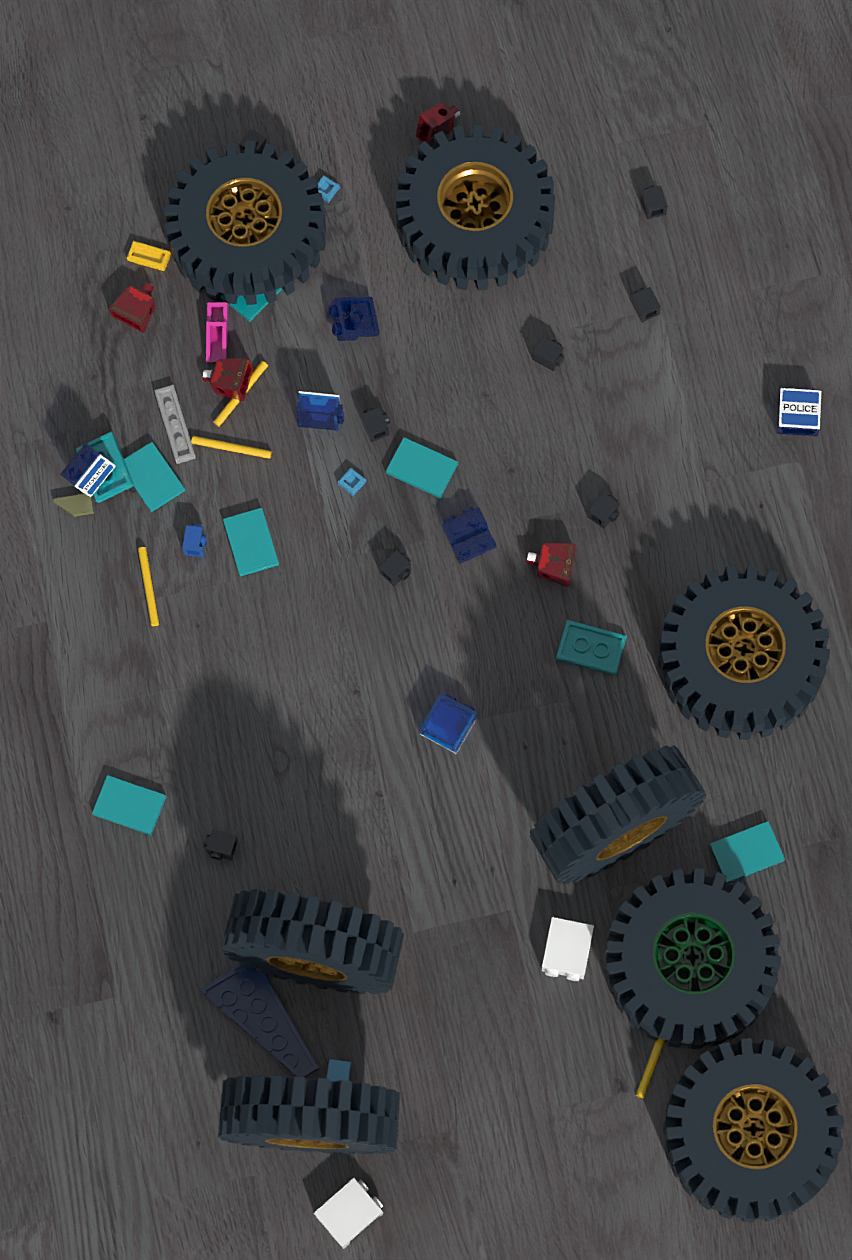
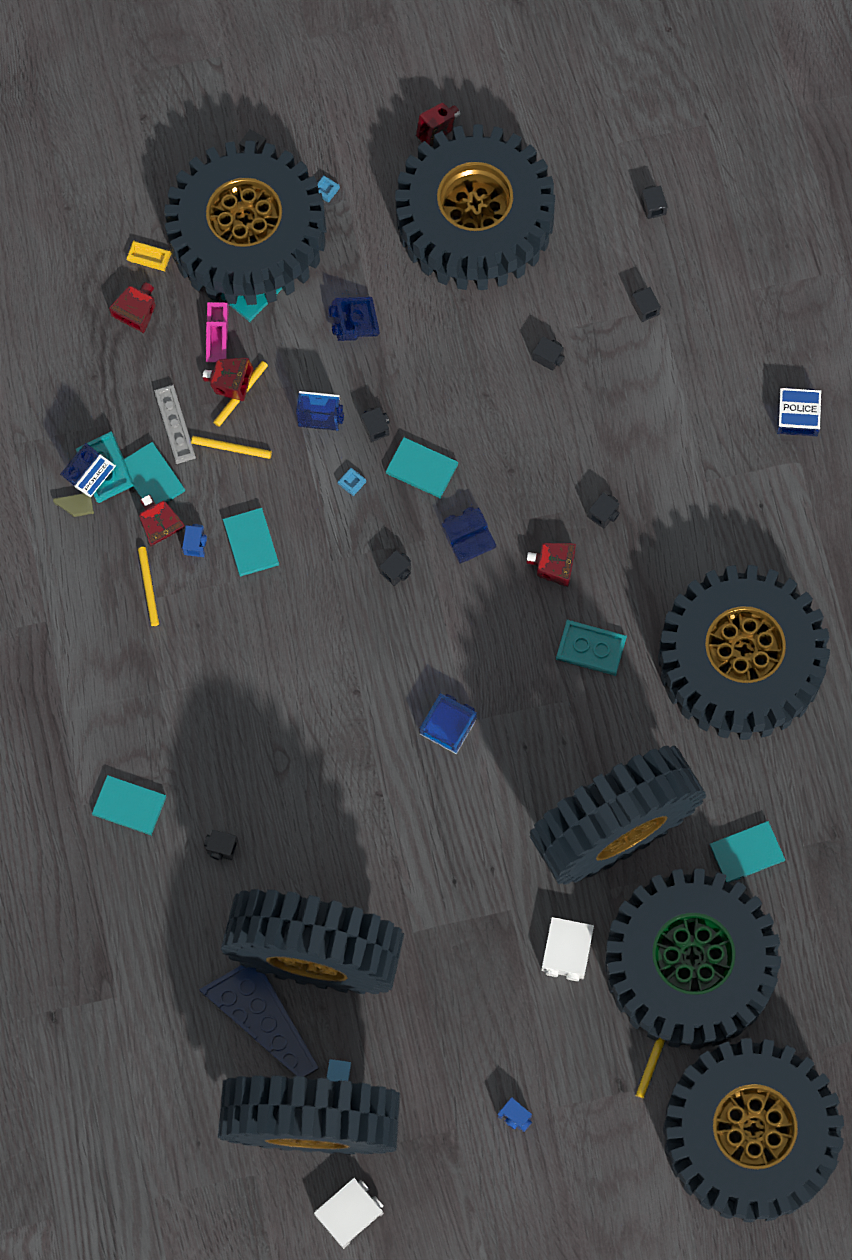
(158, 520): none -> torso
(515, 1115): none -> blue brick

